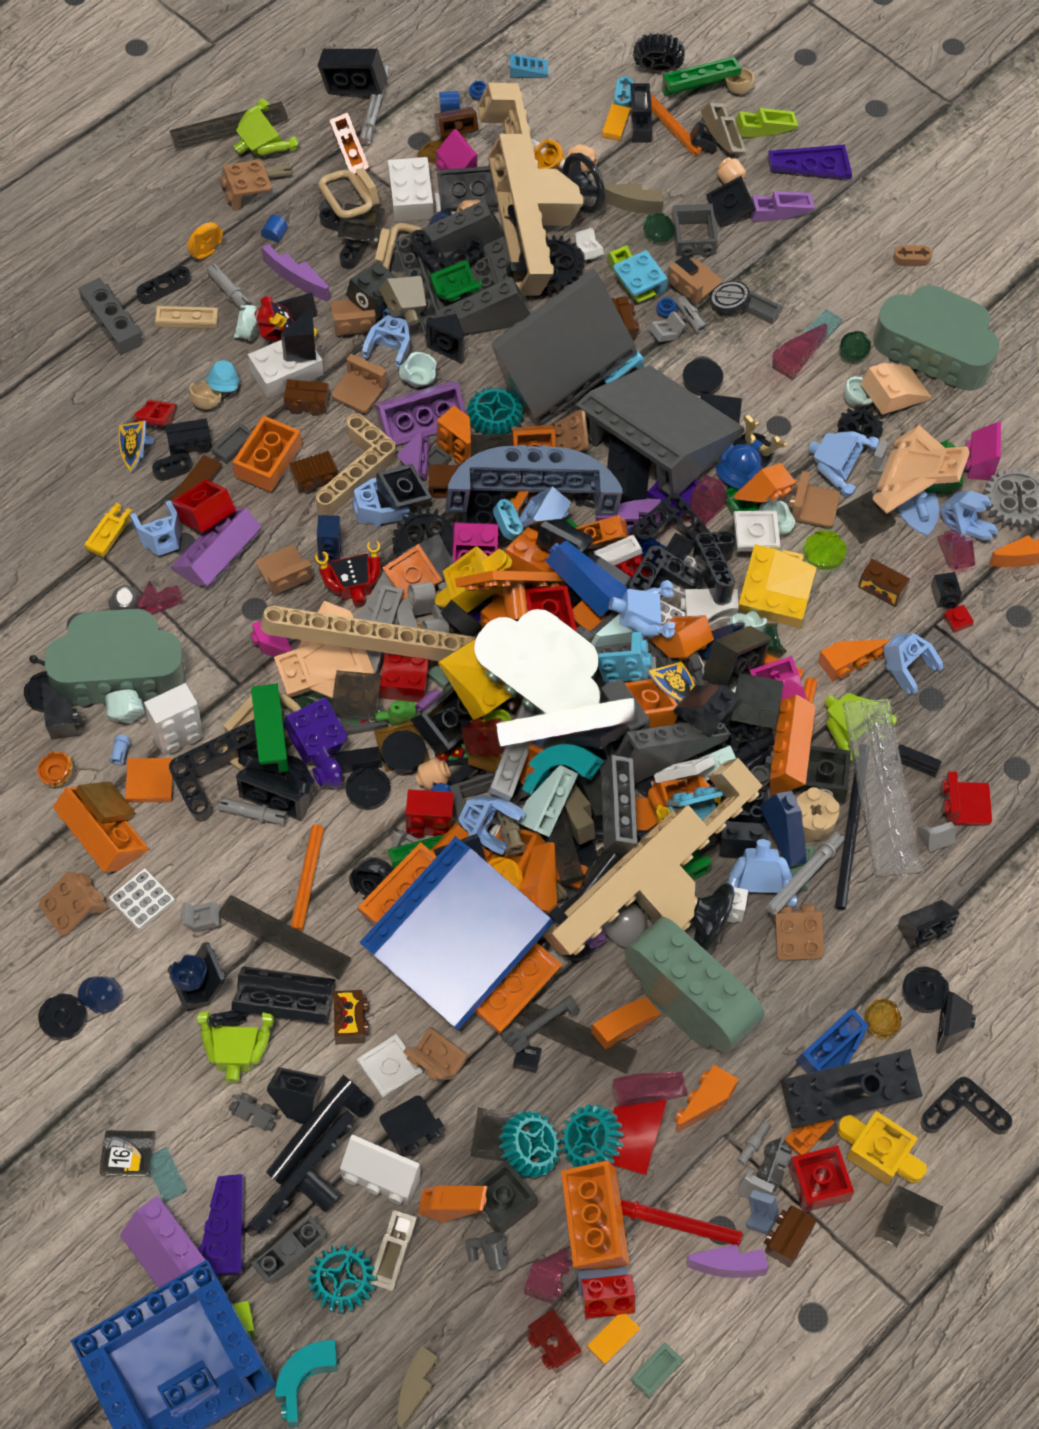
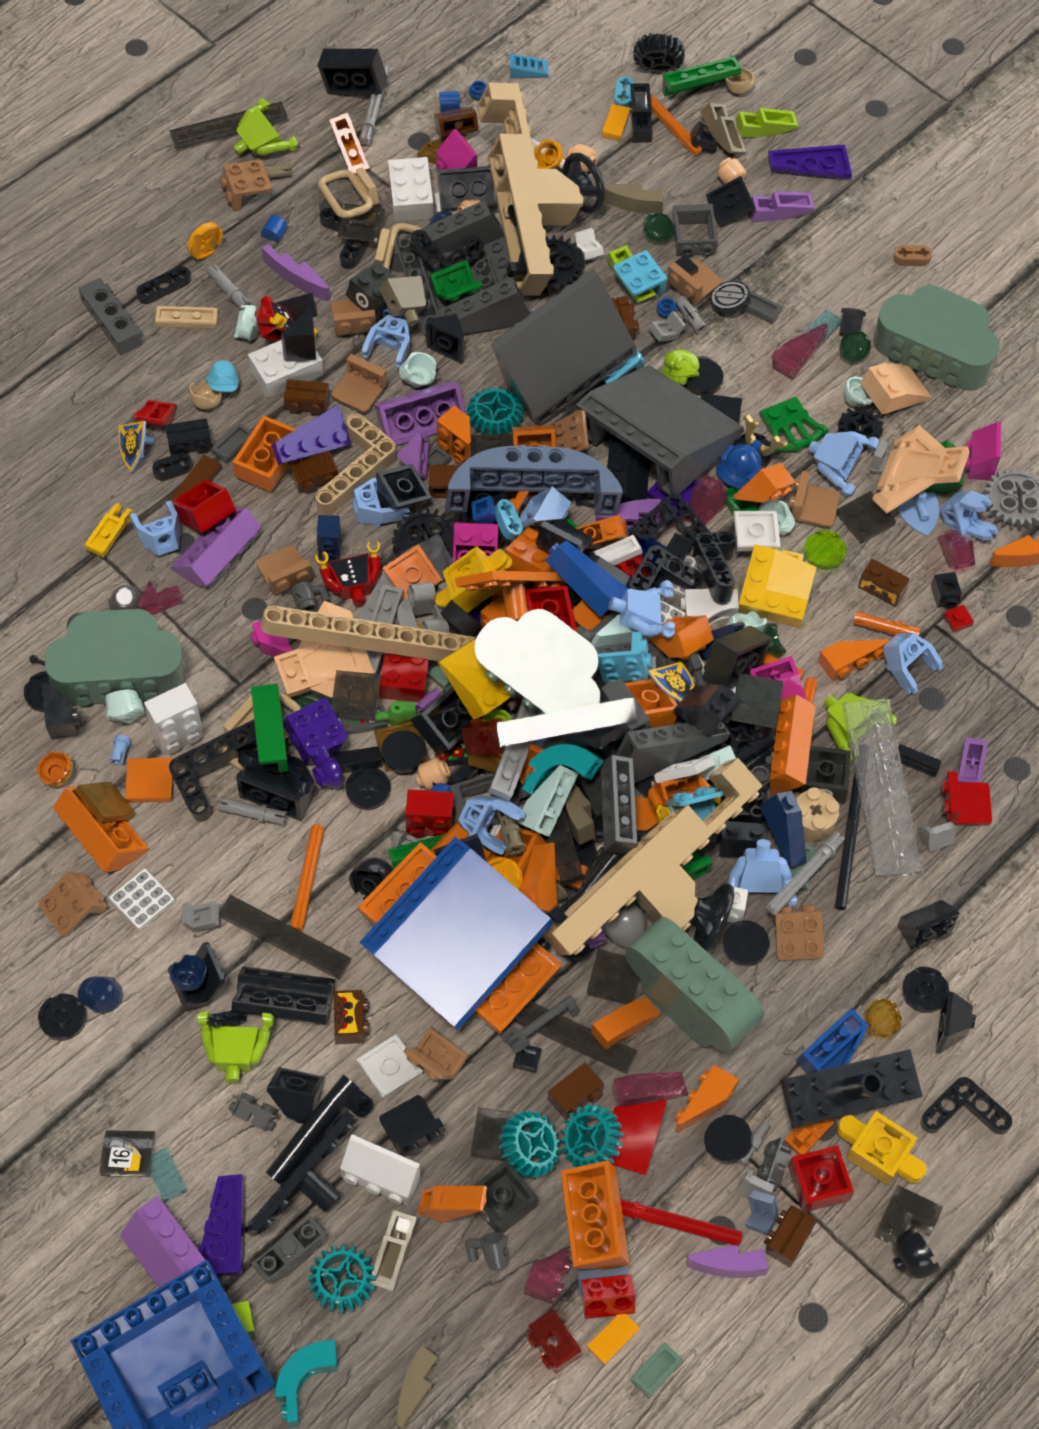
(304, 595): none -> dark grey piece
(319, 435): none -> wing
(484, 510): none -> blue brick
(576, 1091): none -> reddish brown brick
(612, 978): none -> clear smoke plate
(680, 366): none -> lime hair
(728, 1139): none -> black tile
(746, 943): none -> black tile
(788, 415): none -> green plate
(851, 320): none -> black tile
(884, 625): none -> orange pin
(914, 1255): none -> black cylinder
(972, 760): none -> medium lavender slope

